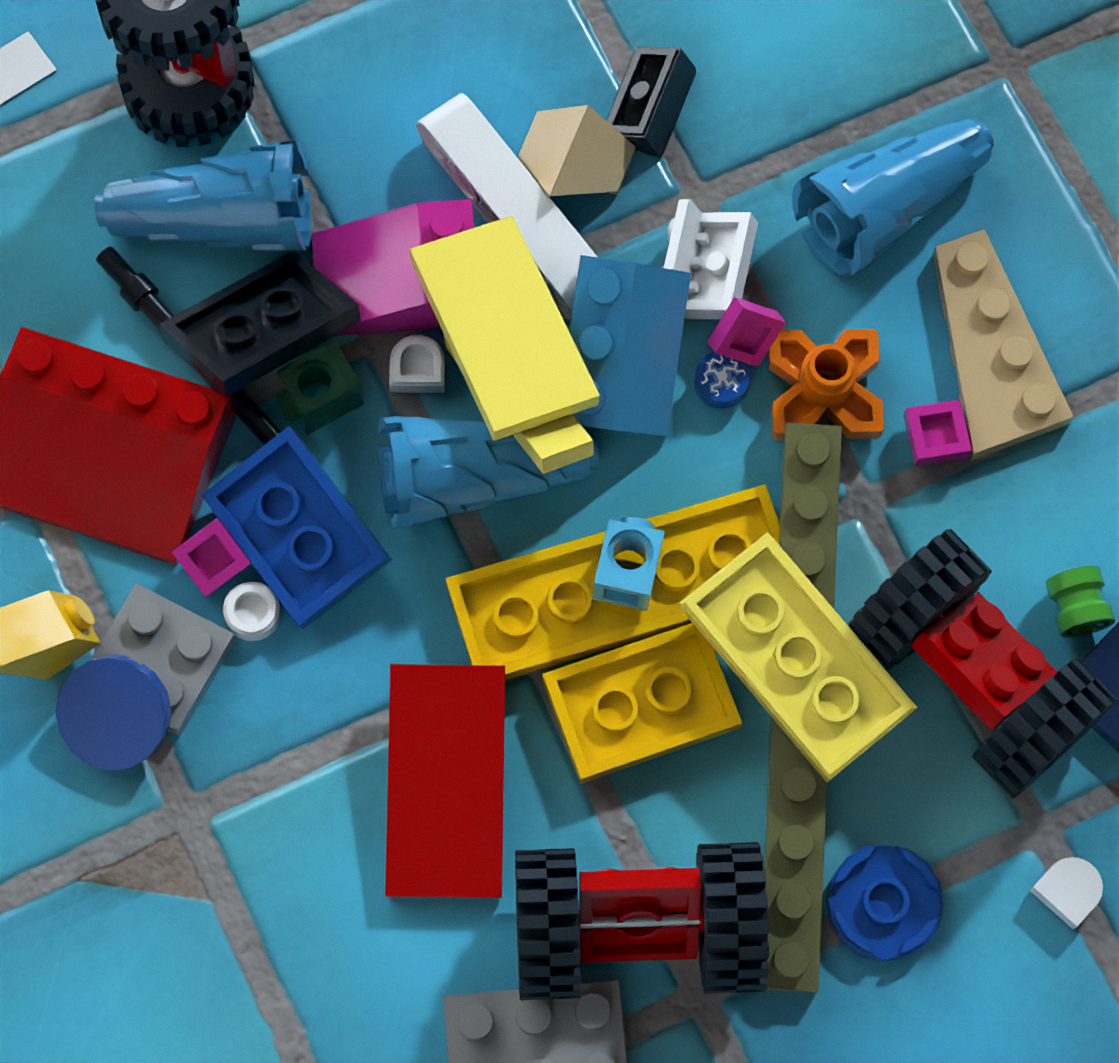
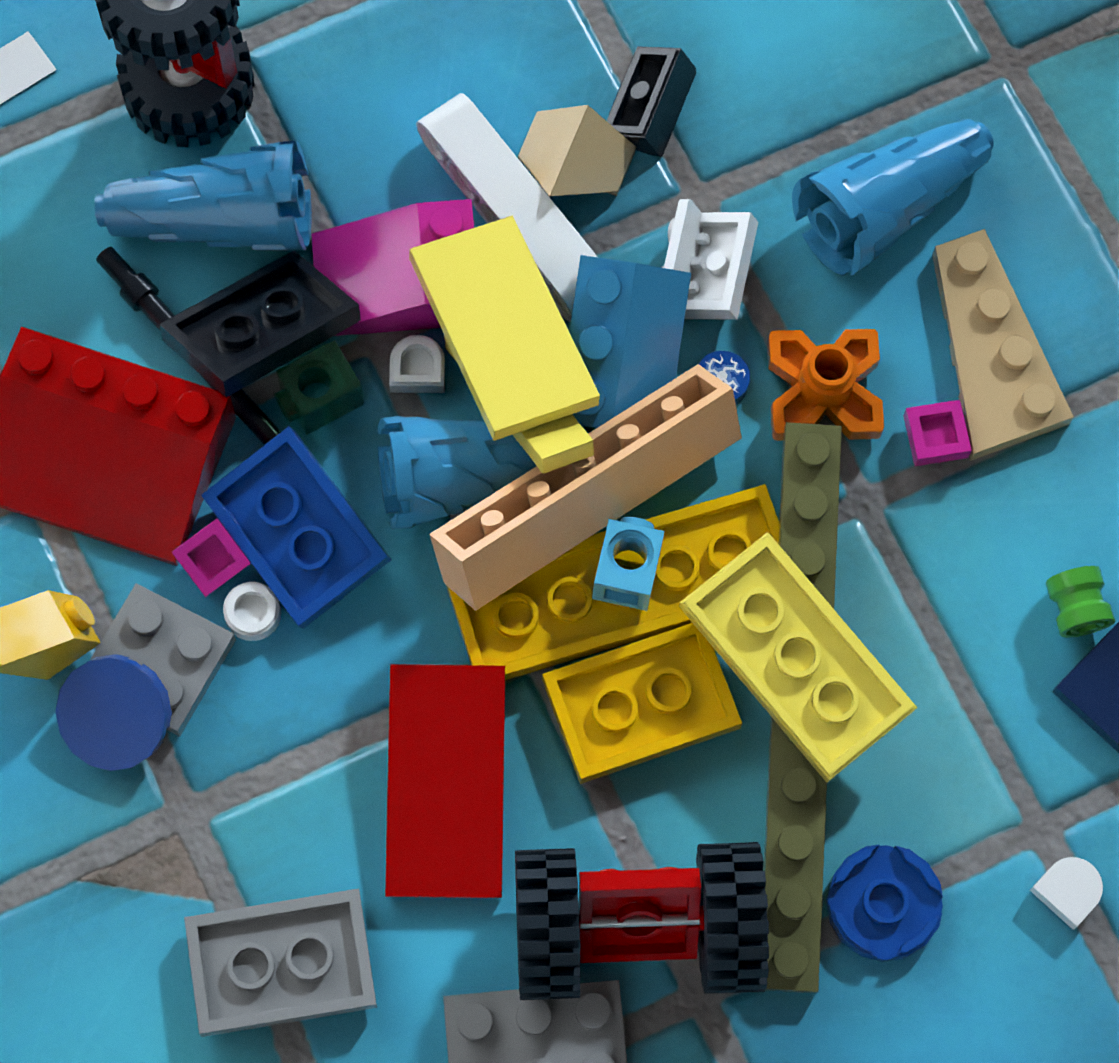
(280, 962): none -> light grey plate
(554, 511): none -> light nougat brick
(746, 332): dark pink plate -> none
(983, 659): black plate -> none

